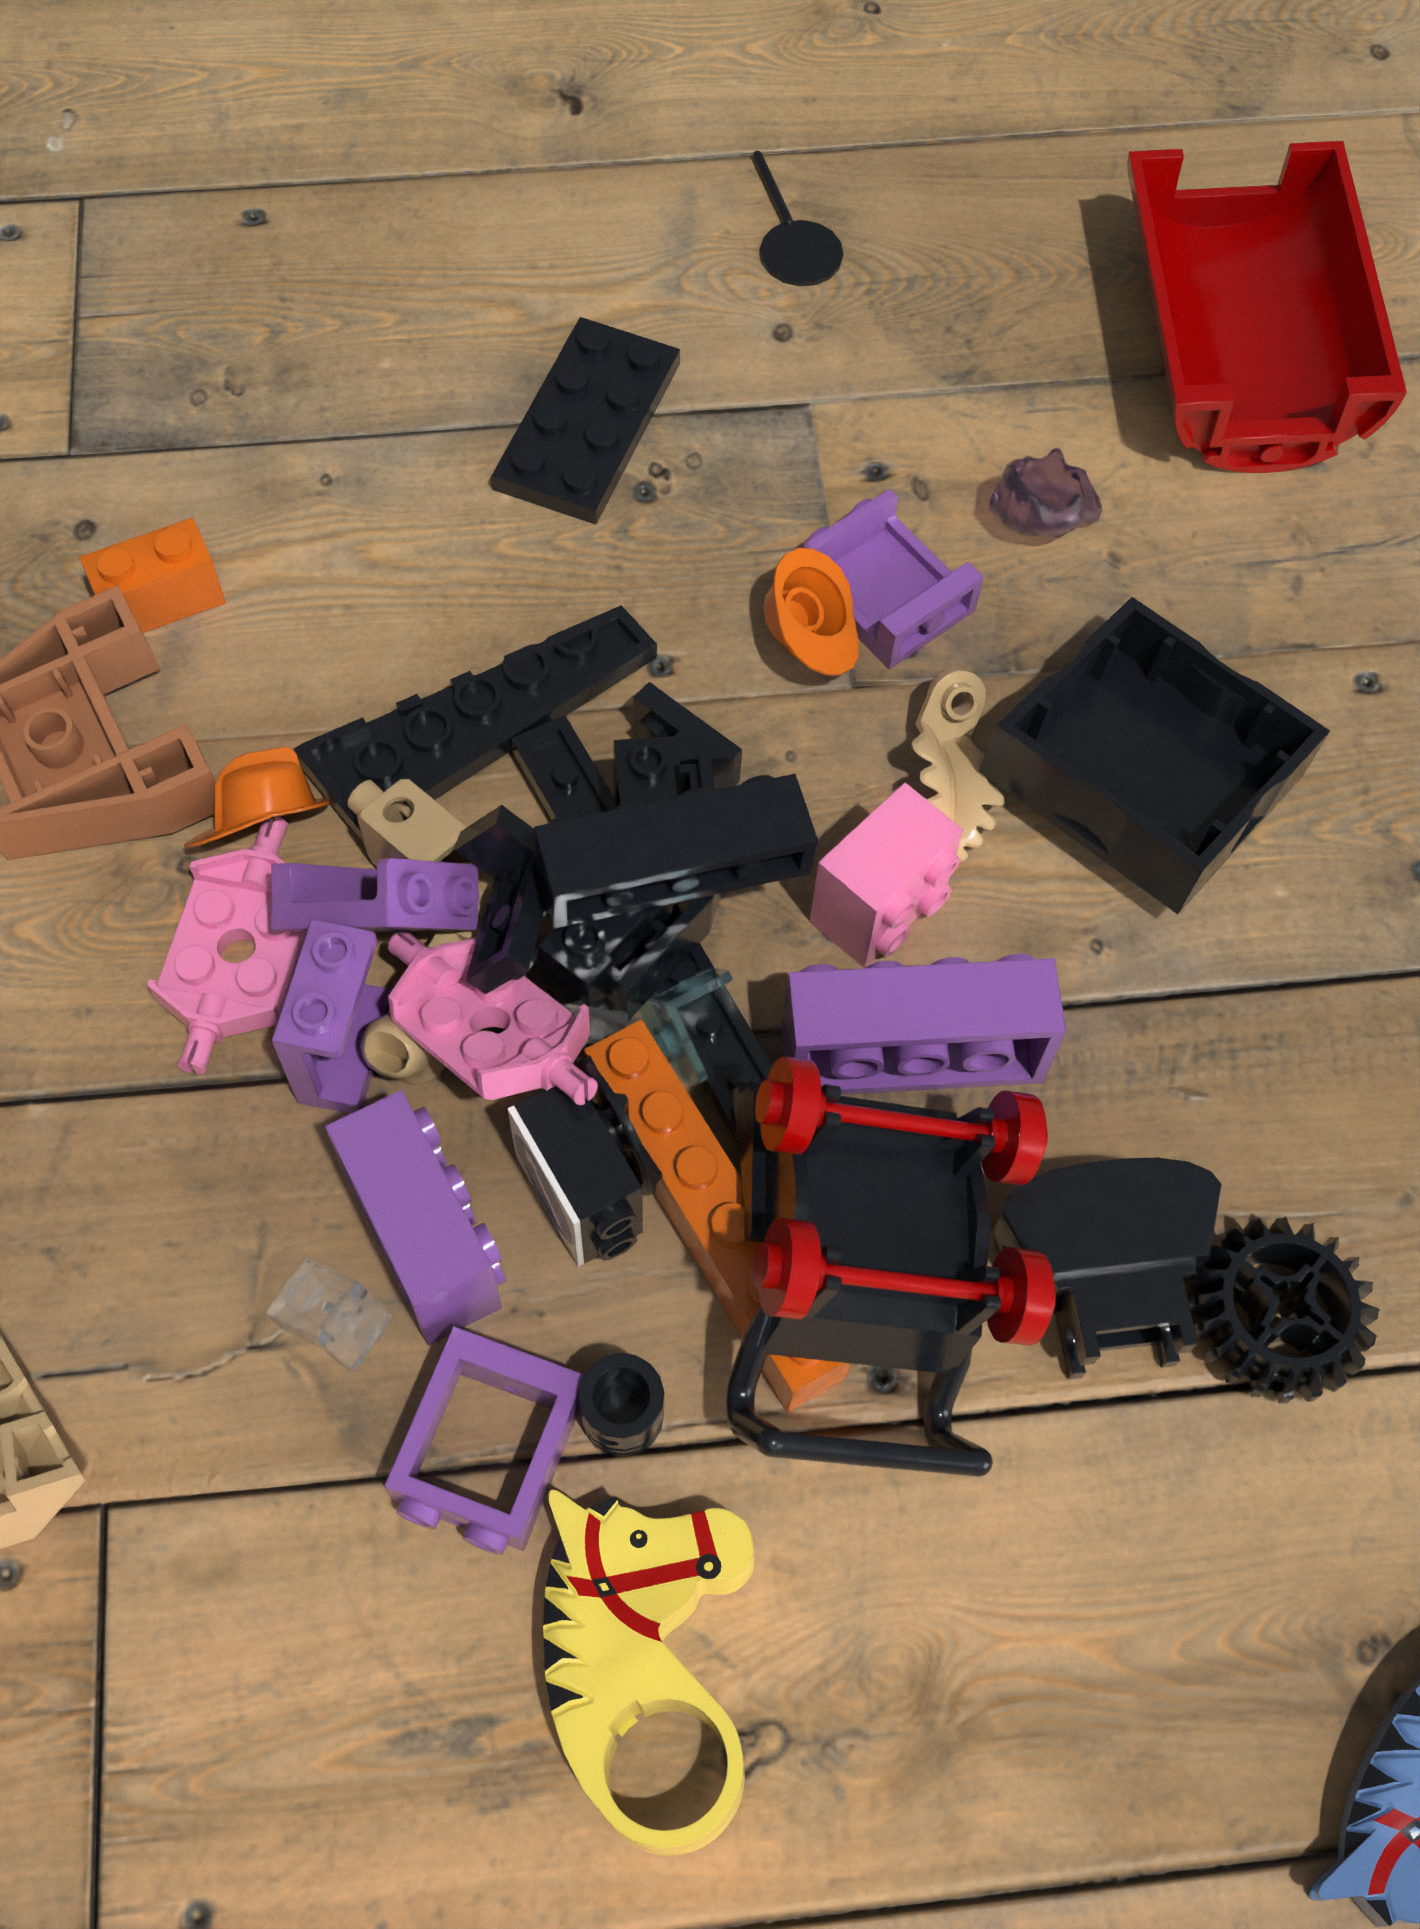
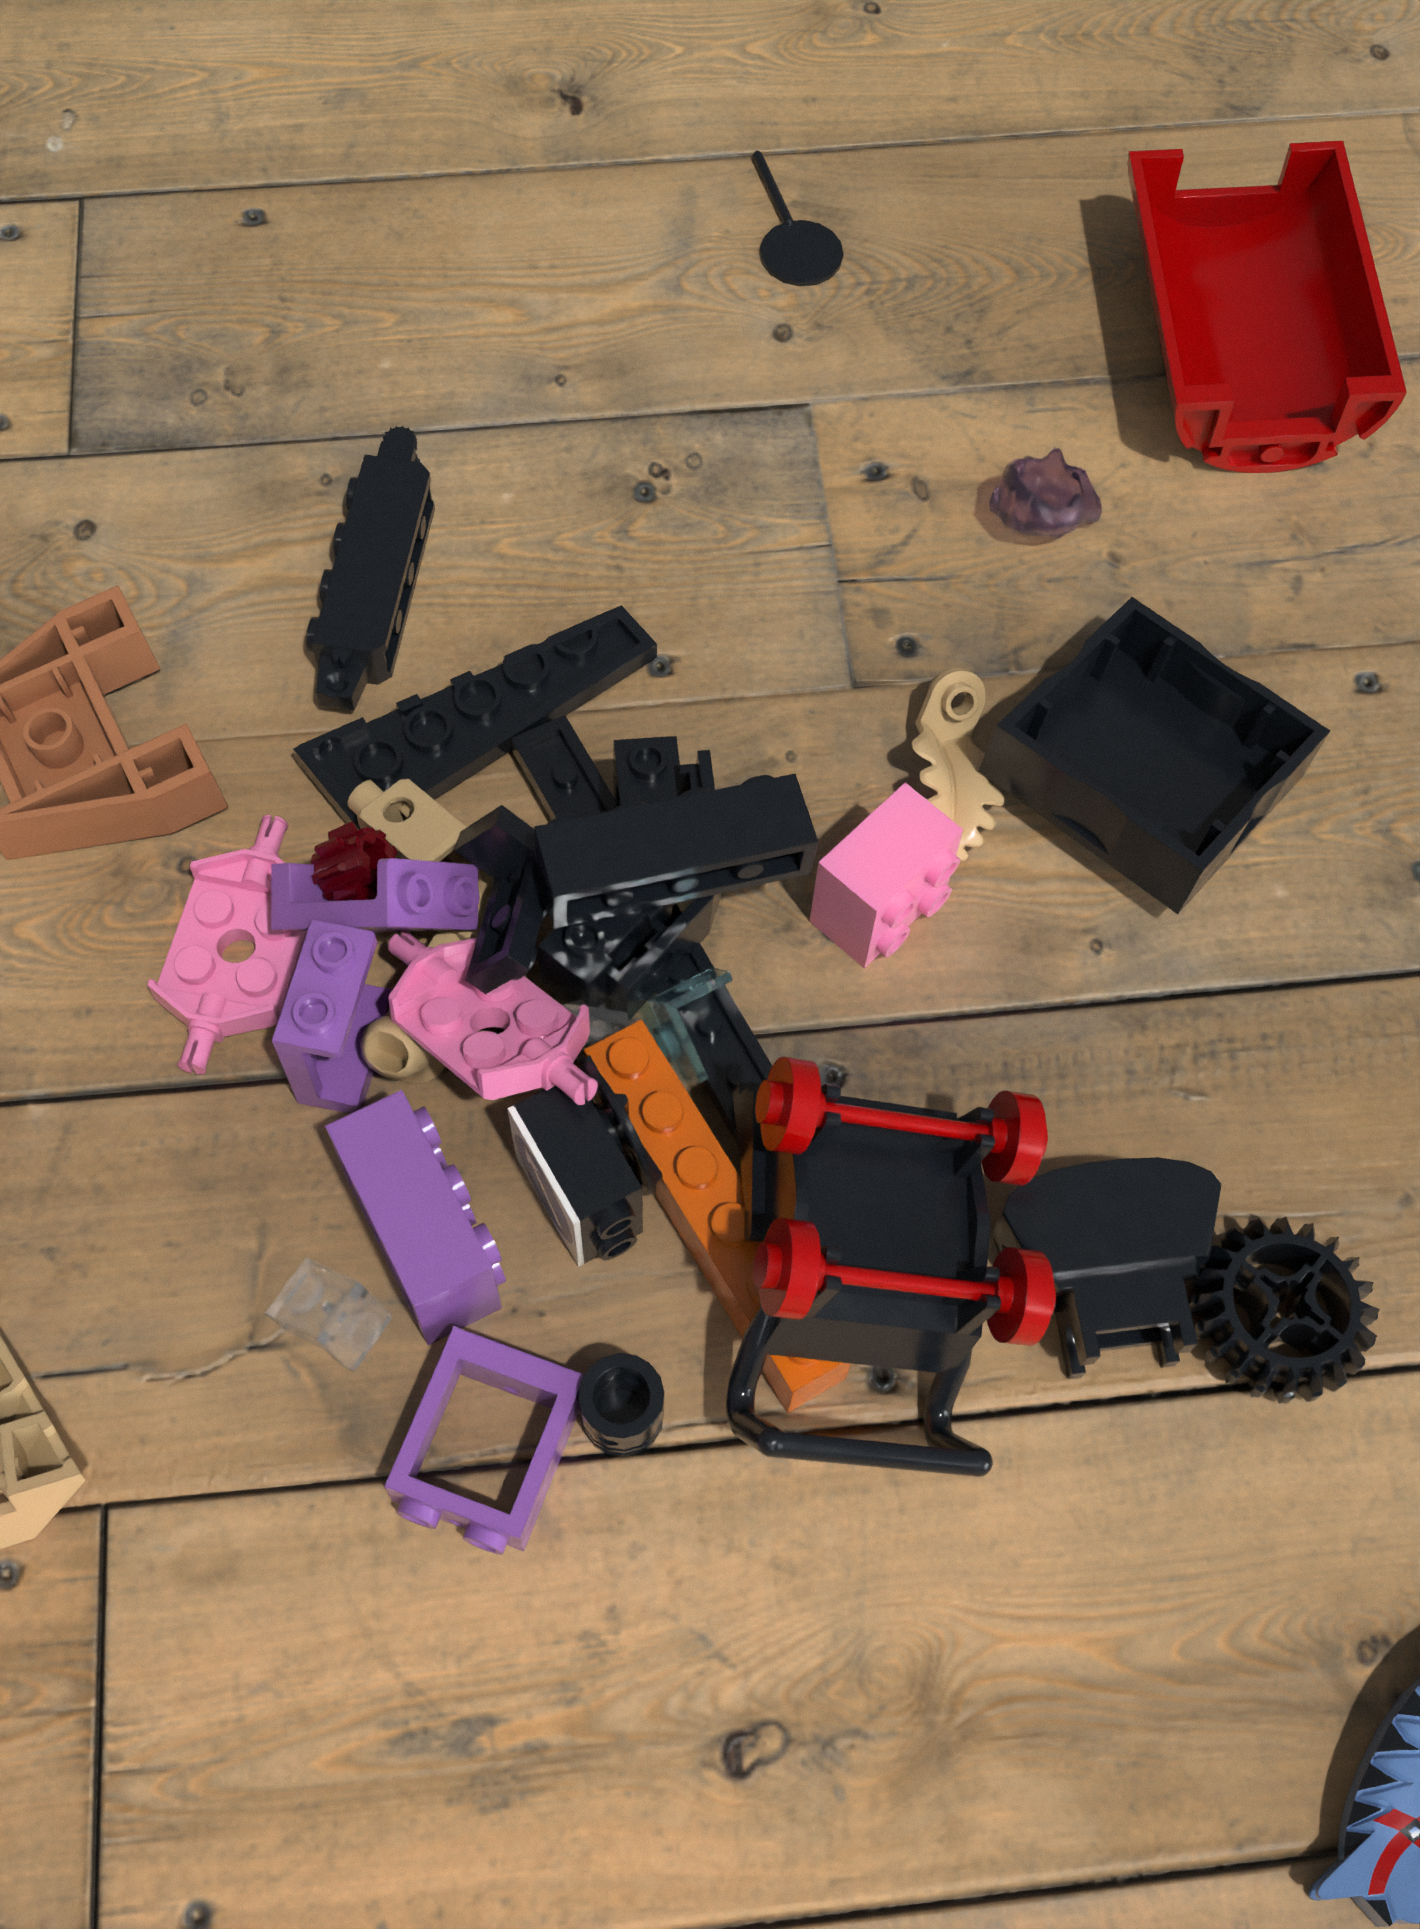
(159, 573): orange brick -> none
(256, 789): orange piece -> none
(348, 862): none -> dark red gear
(373, 572): none -> black hinge
(586, 420): black plate -> none
(607, 1608): light yellow animal -> none
(661, 716): black slope -> none
(813, 612): orange piece -> none
(896, 583): medium lavender panel -> none
(926, 1023): medium lavender brick -> none

